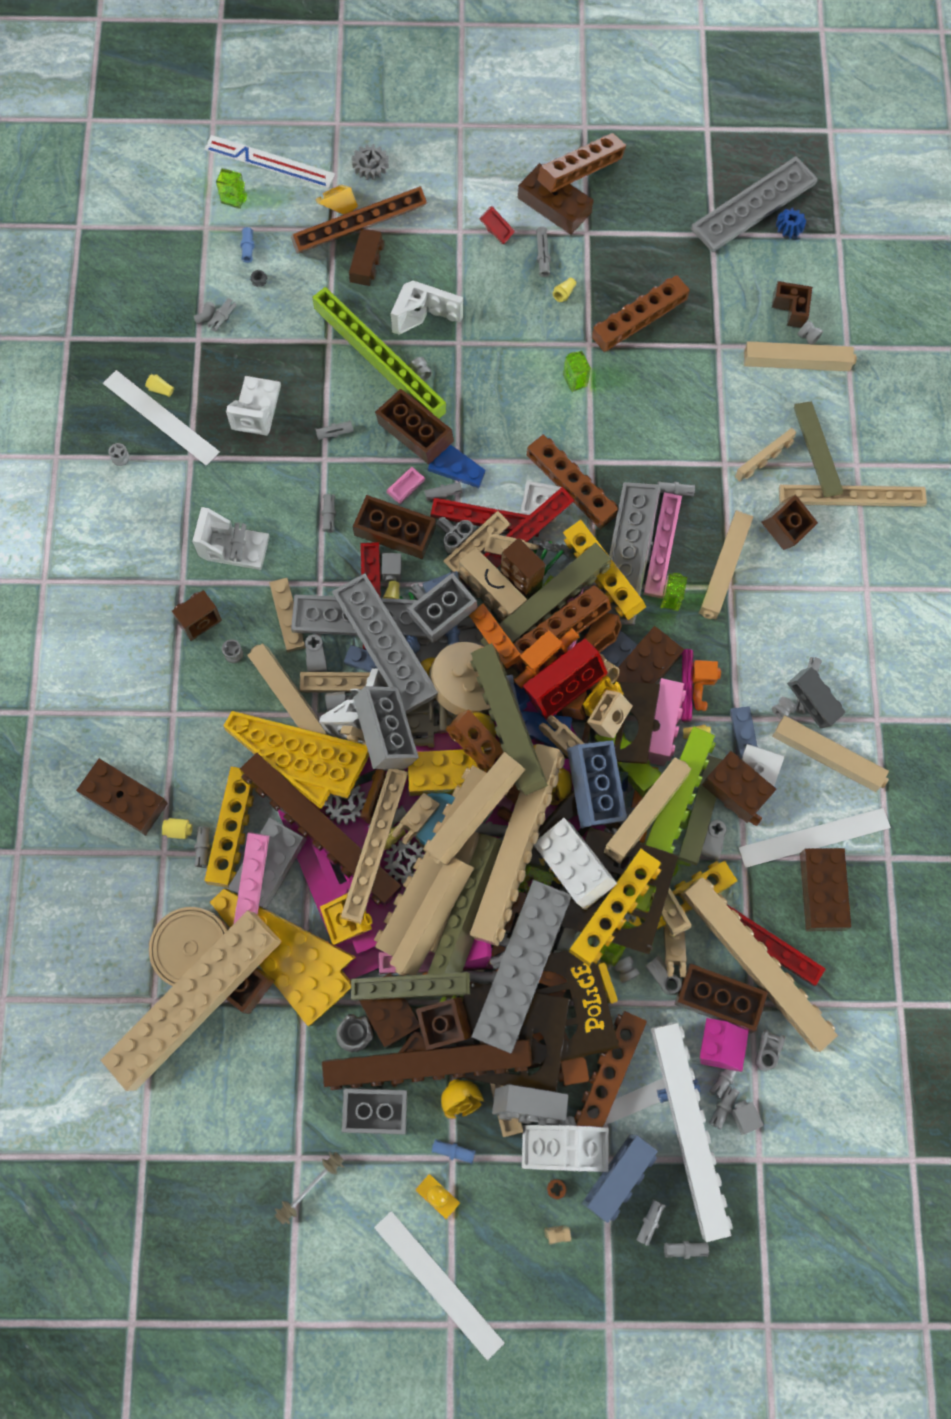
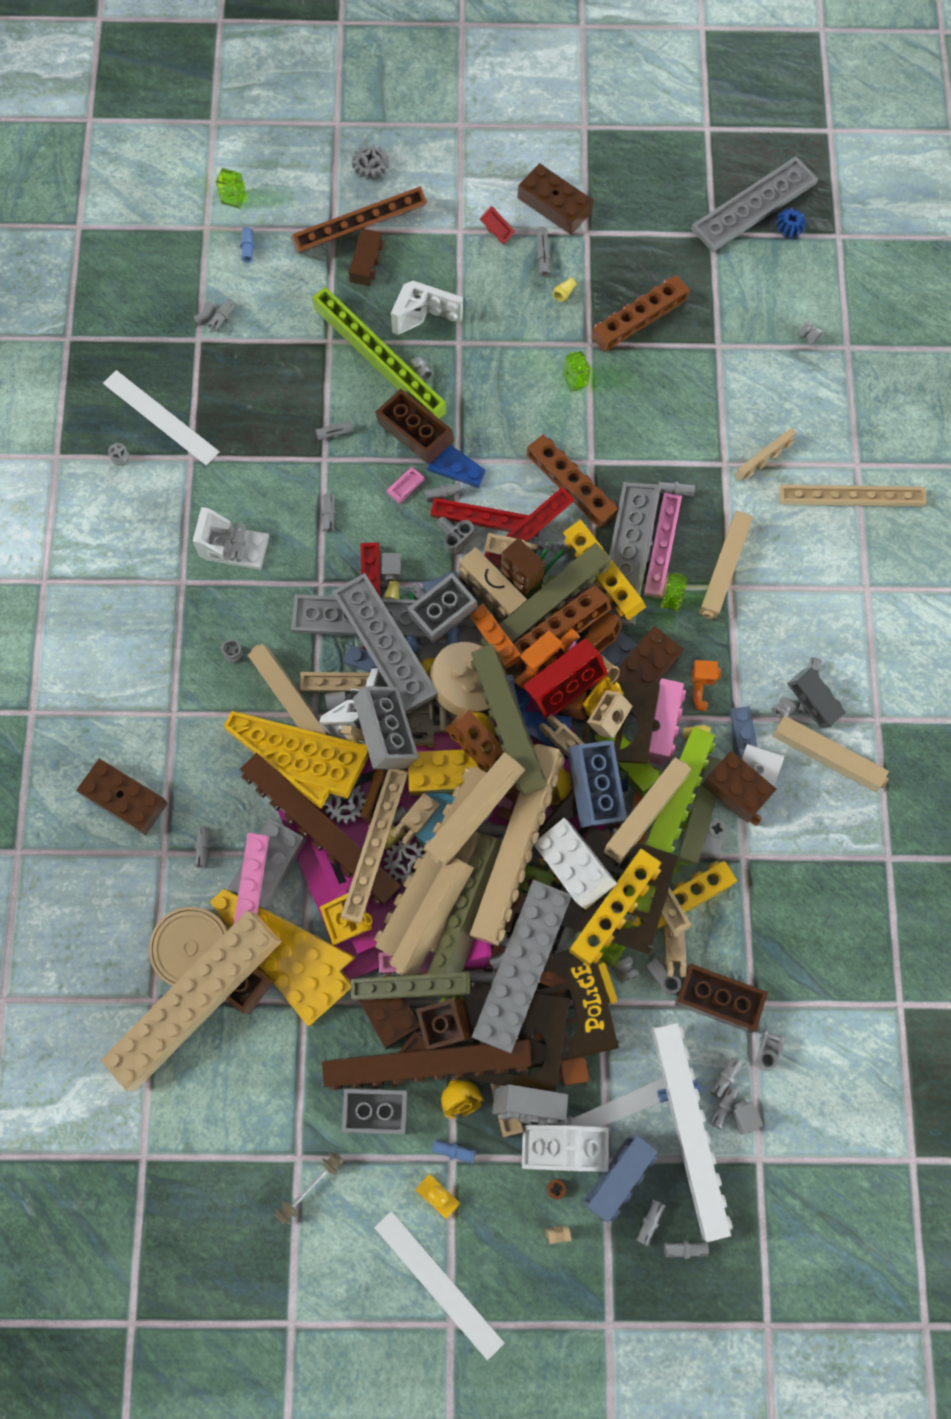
(158, 385): light yellow cone -> none
(177, 828): light yellow brick -> none
(196, 615): reddish brown brick -> none
(214, 875): yellow brick -> none
(255, 406): white bracket -> none
(258, 274): dark grey plate -> none
(270, 161): white sticker -> none
(284, 607): tan plate -> none
(315, 656): light grey piece -> none
(339, 199): yellow slope -> none
(354, 1033): light grey hair -> none
(394, 527): reddish brown brick -> none
(495, 524): tan plate -> none
(536, 495): white plate -> none
(581, 162): dark orange brick -> none
(635, 1026): dark orange brick -> none
(687, 679): dark pink axle -> none
(723, 1045): dark pink slope -> none
(759, 964): tan brick -> none
(784, 953): red plate -> none
(789, 522): reddish brown brick -> none
(795, 299): reddish brown brick -> none
(799, 356): tan brick -> none
(814, 837): white sticker -> none
(818, 449): olive tile -> none
(825, 889): reddish brown brick -> none

